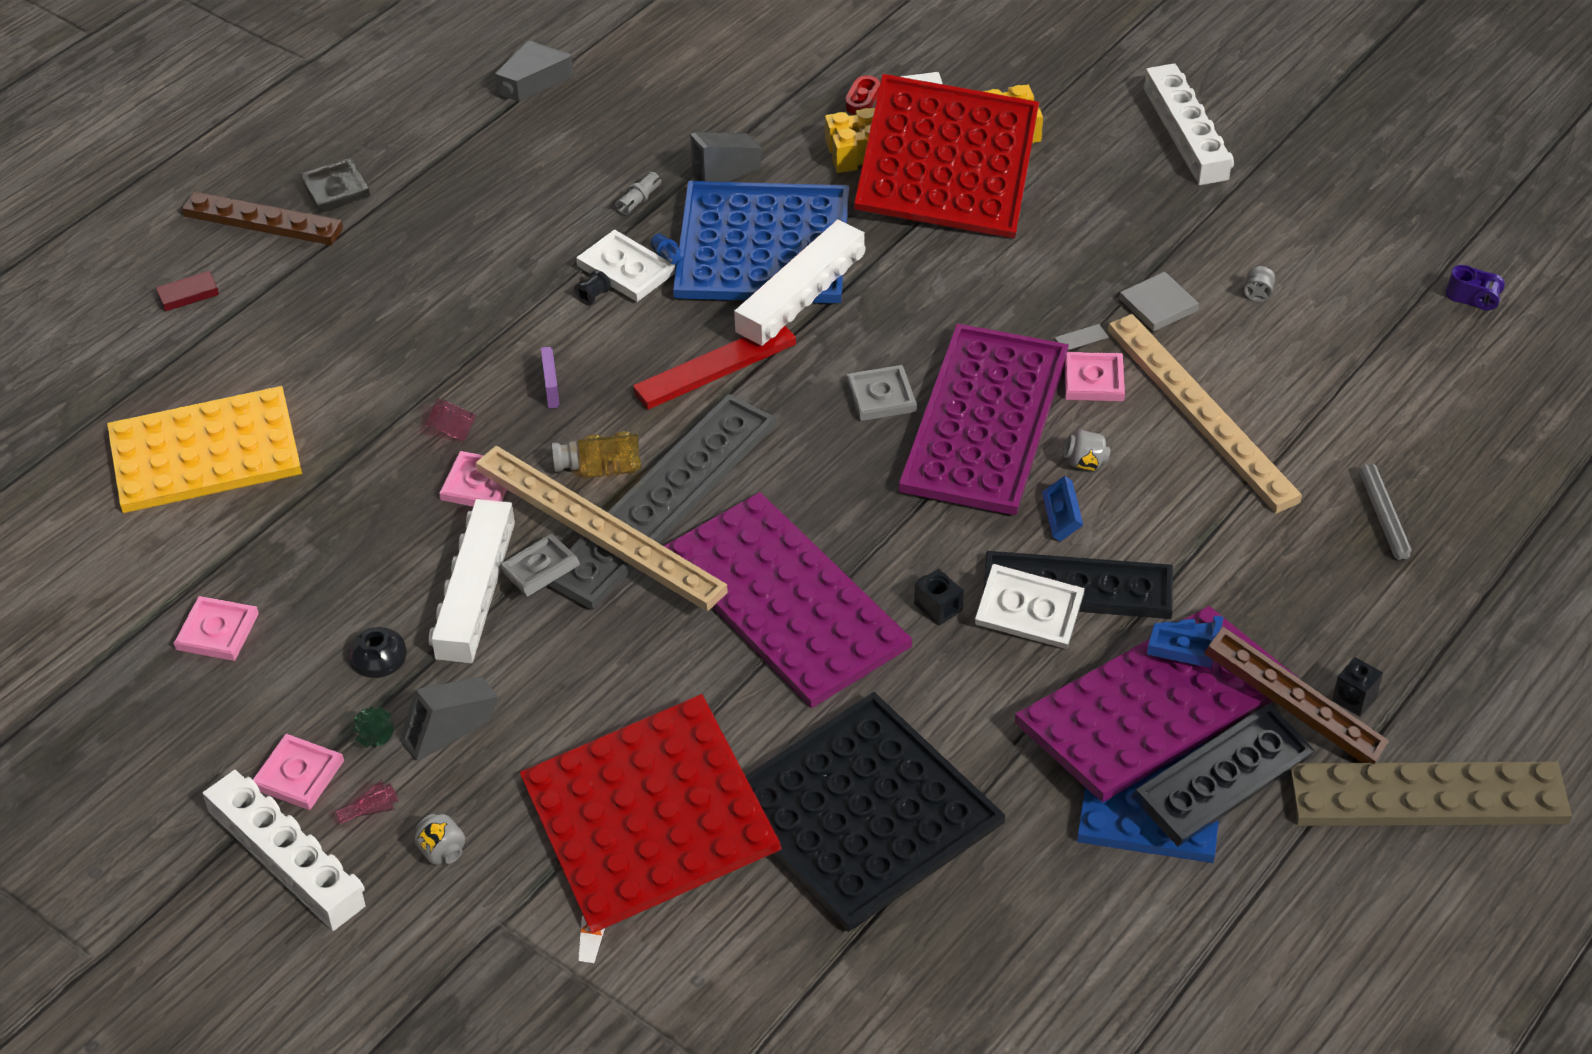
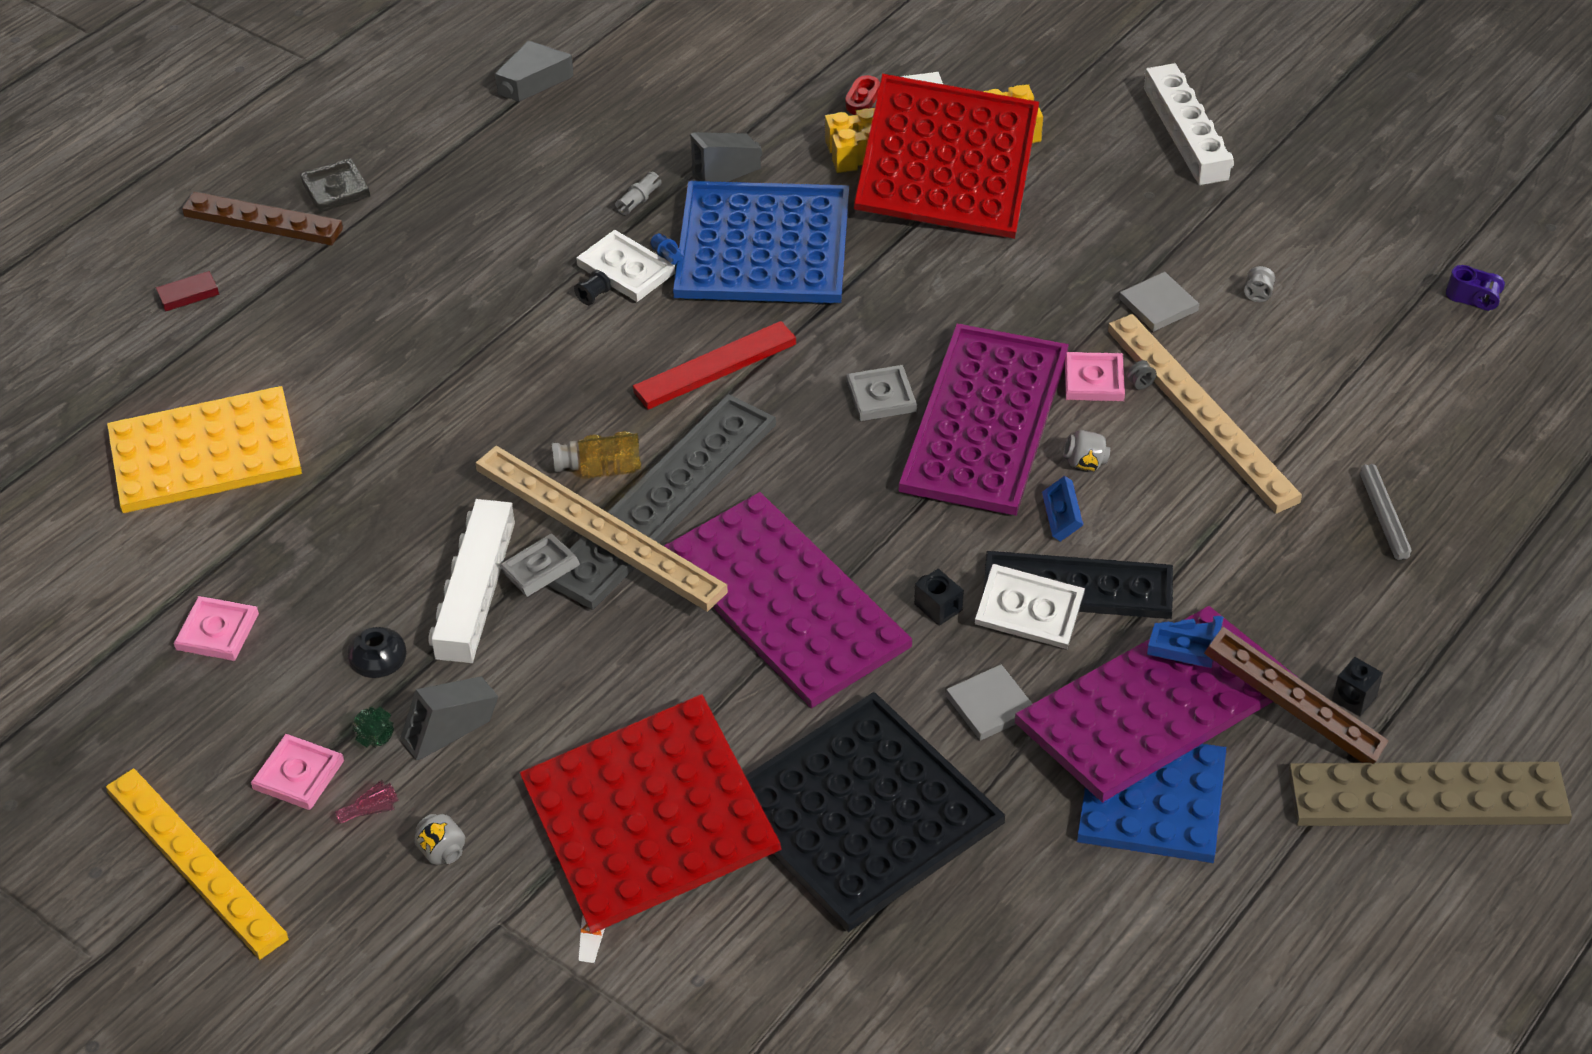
(197, 864): none -> yellow plate
(285, 849): white brick -> none
(450, 419): clear pink panel -> none
(466, 484): bright pink tile -> none
(550, 377): medium lavender tile -> none
(799, 282): white brick -> none
(988, 701): none -> light grey tile
(1083, 336): light grey sticker -> none
(1141, 375): none -> dark grey bush
(1222, 774): black plate -> none

